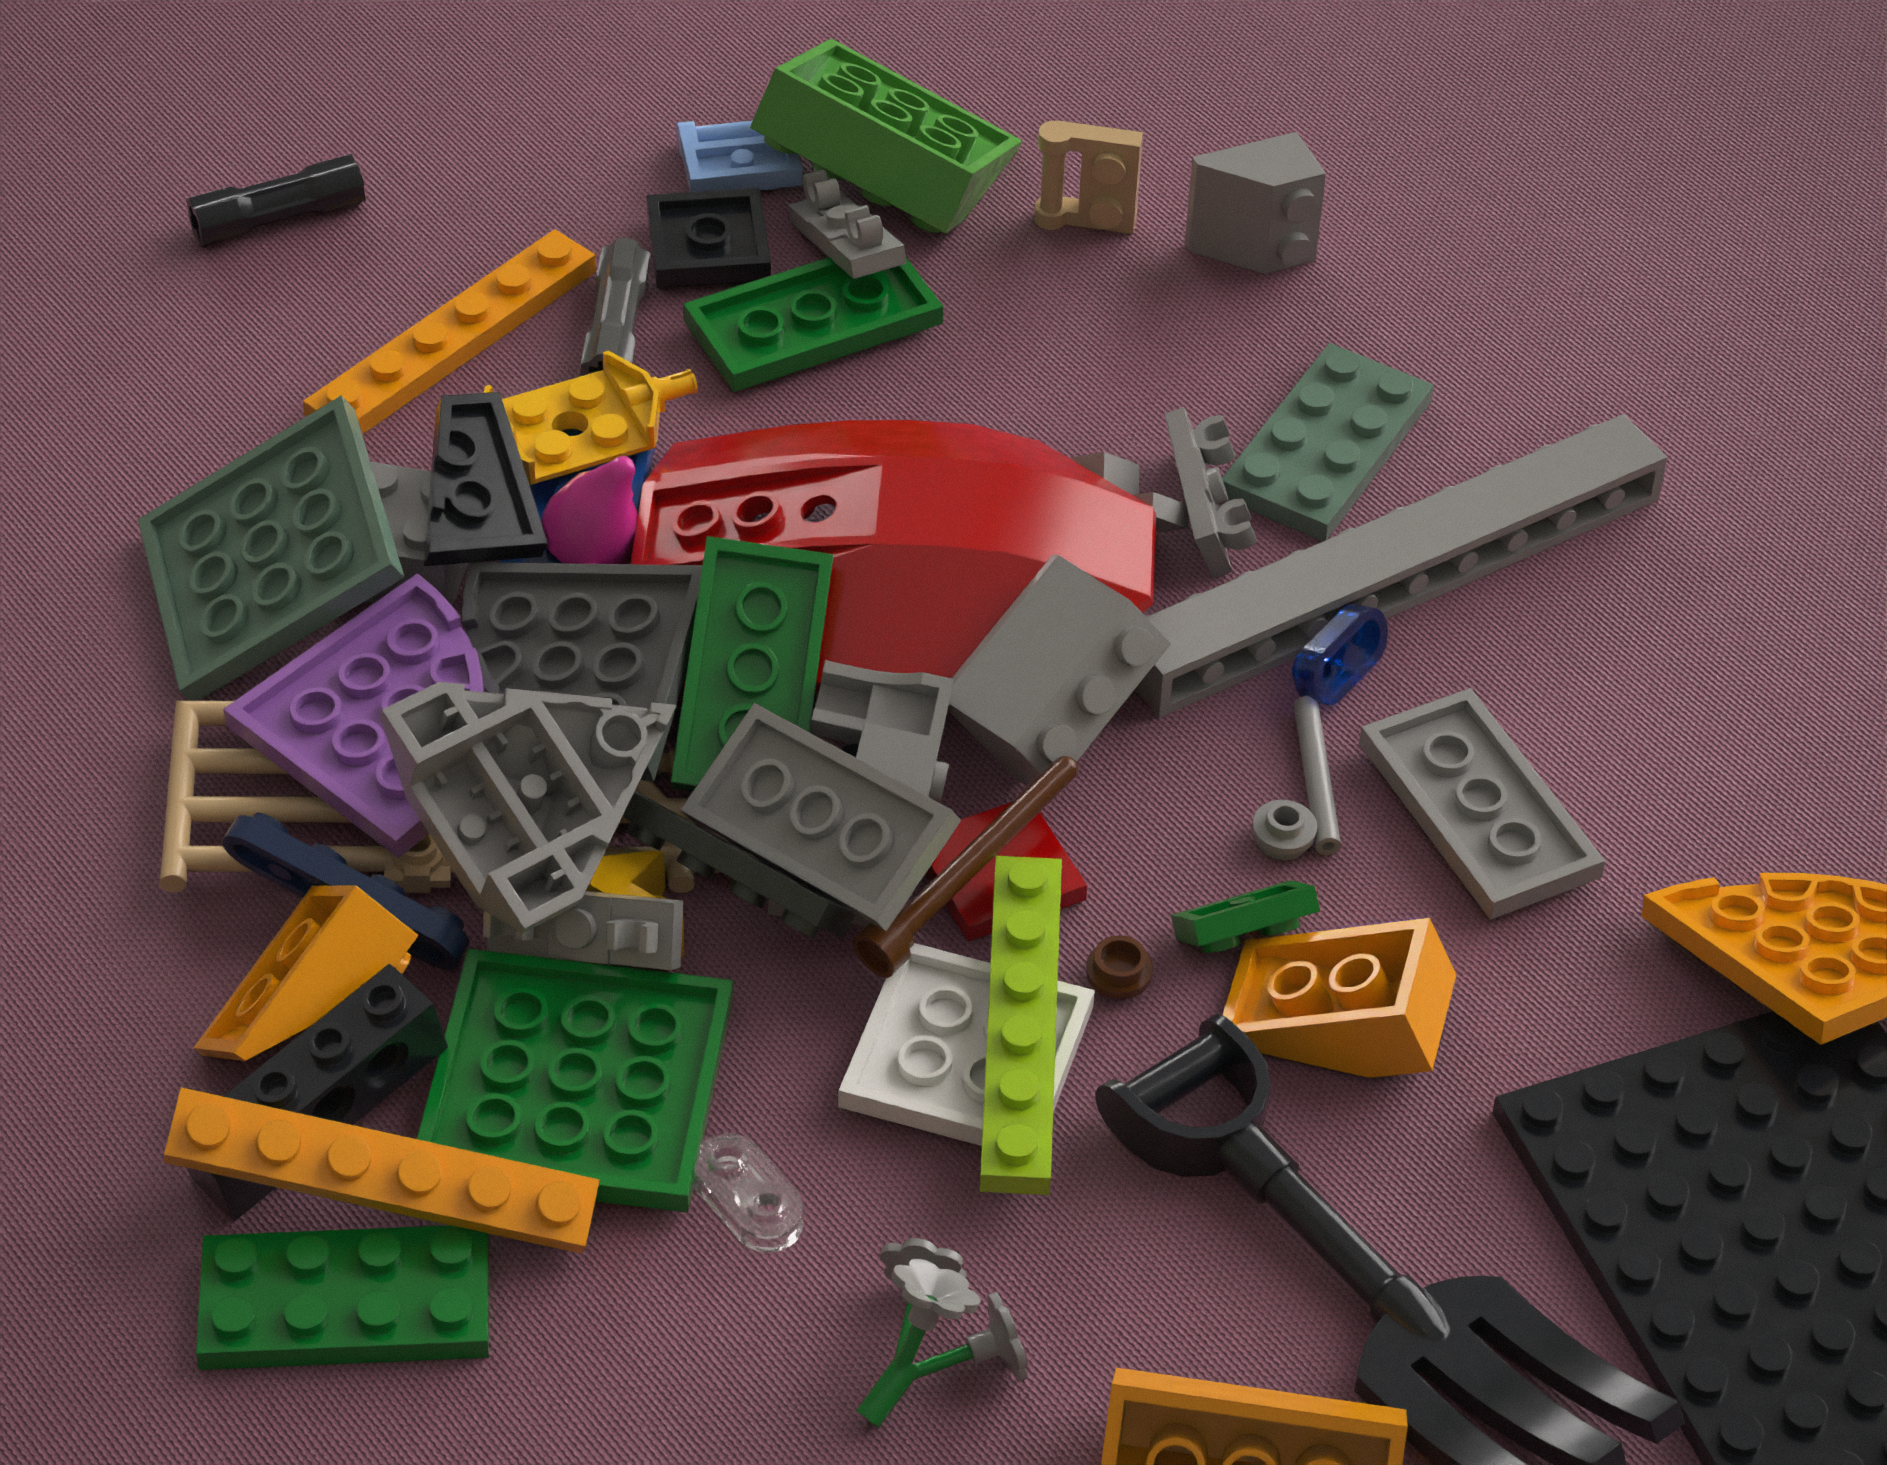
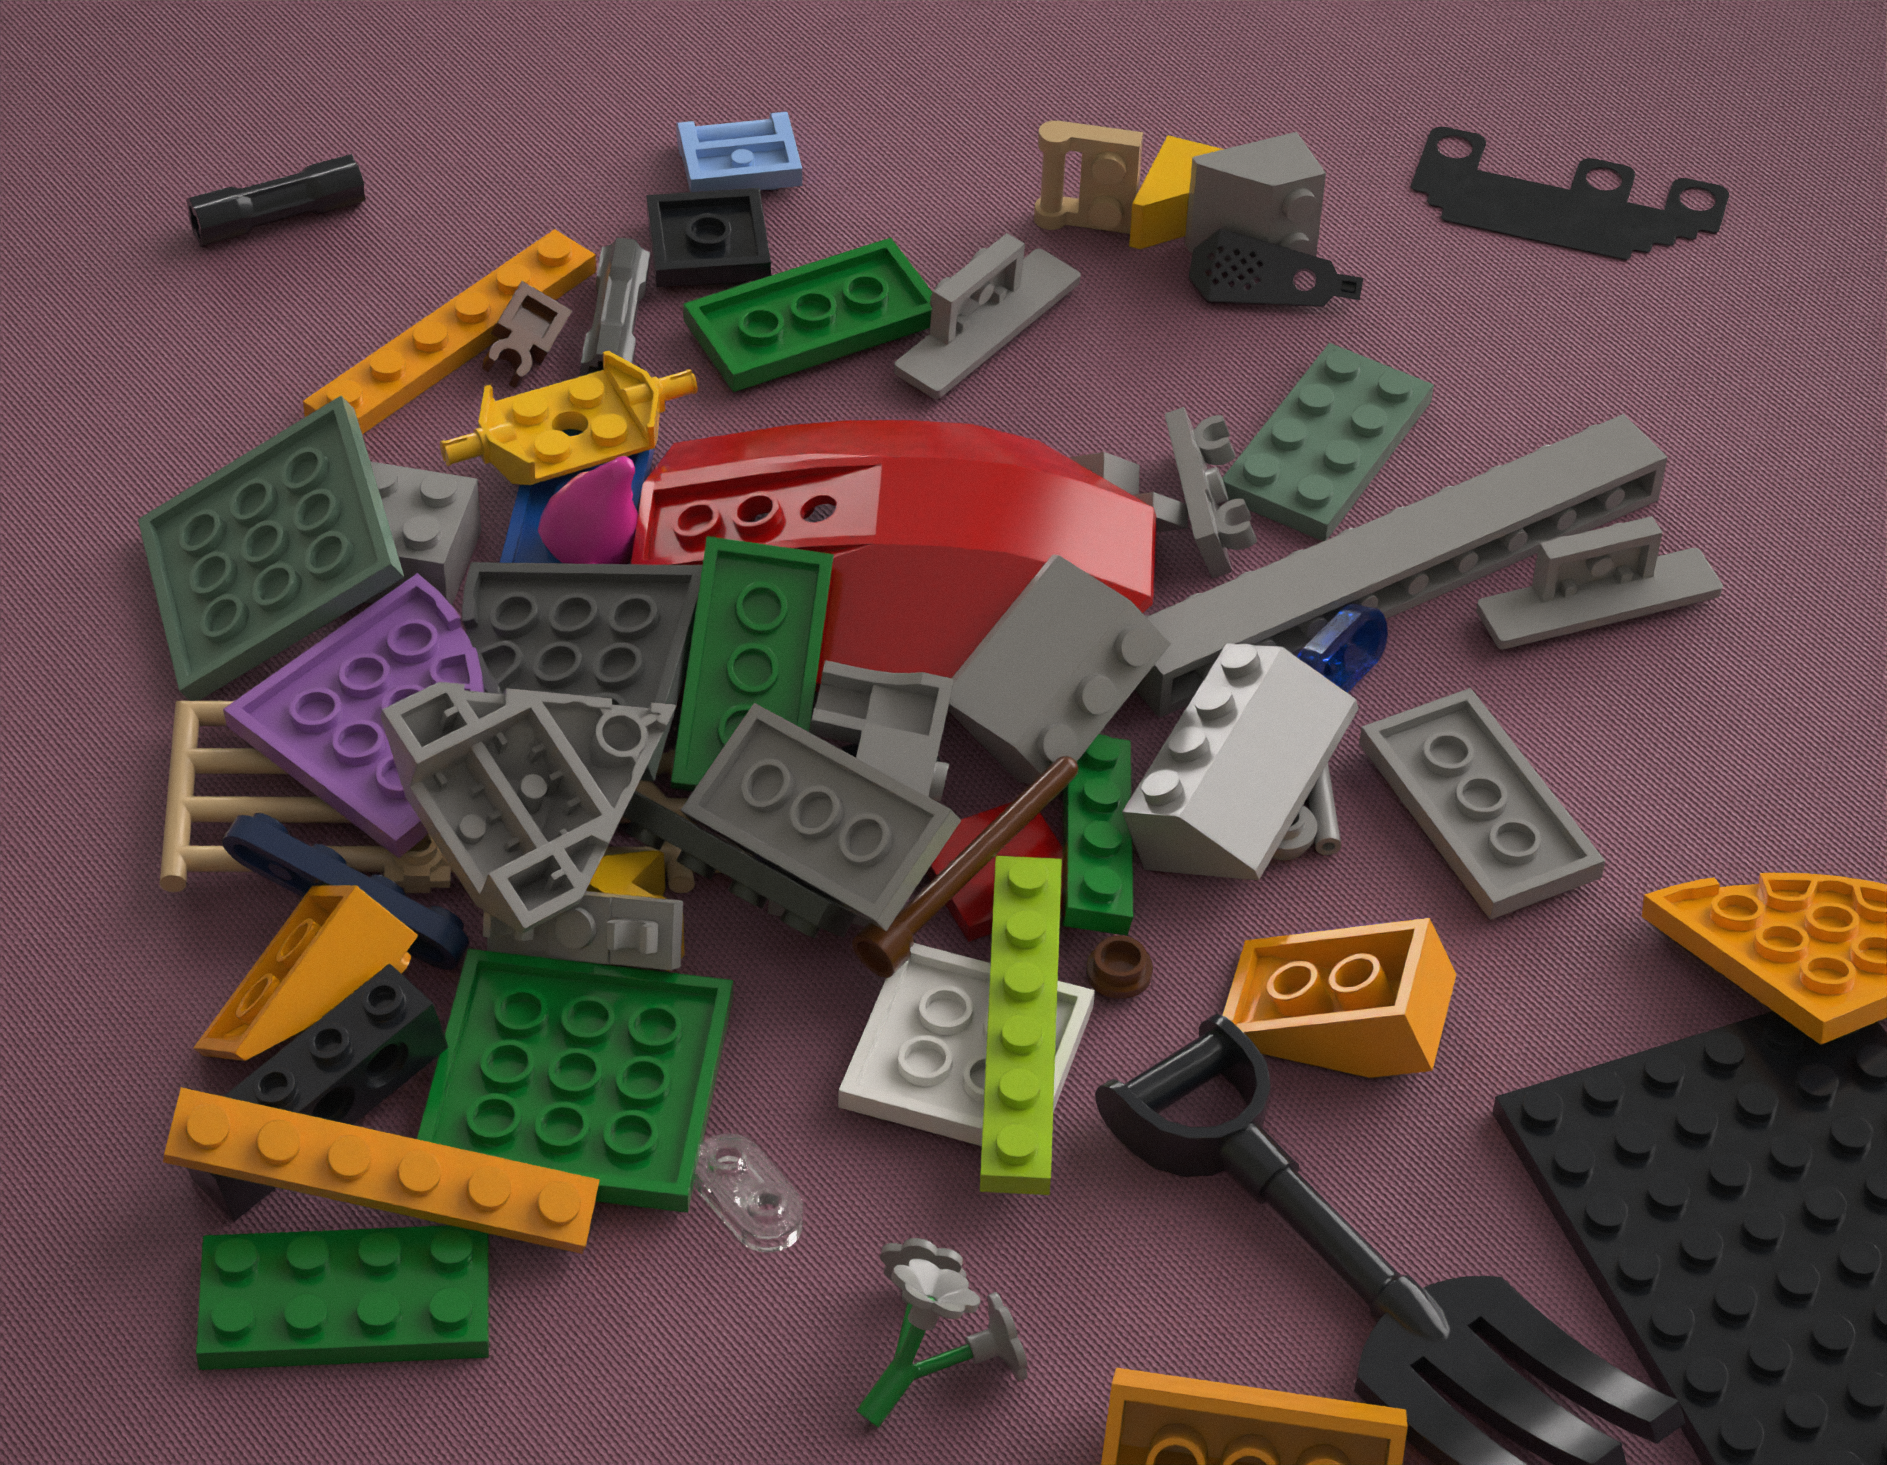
(478, 487): black wing -> none
(526, 331): none -> plate
(844, 229): light grey plate -> none
(883, 134): bright green slope -> none
(983, 311): none -> light grey bracket
(1098, 840): none -> green plate
(1163, 198): none -> yellow slope
(1238, 765): none -> light grey slope
(1271, 909): green plate -> none
(1275, 274): none -> black piece
(1570, 218): none -> black piece
(1597, 582): none -> light grey bracket

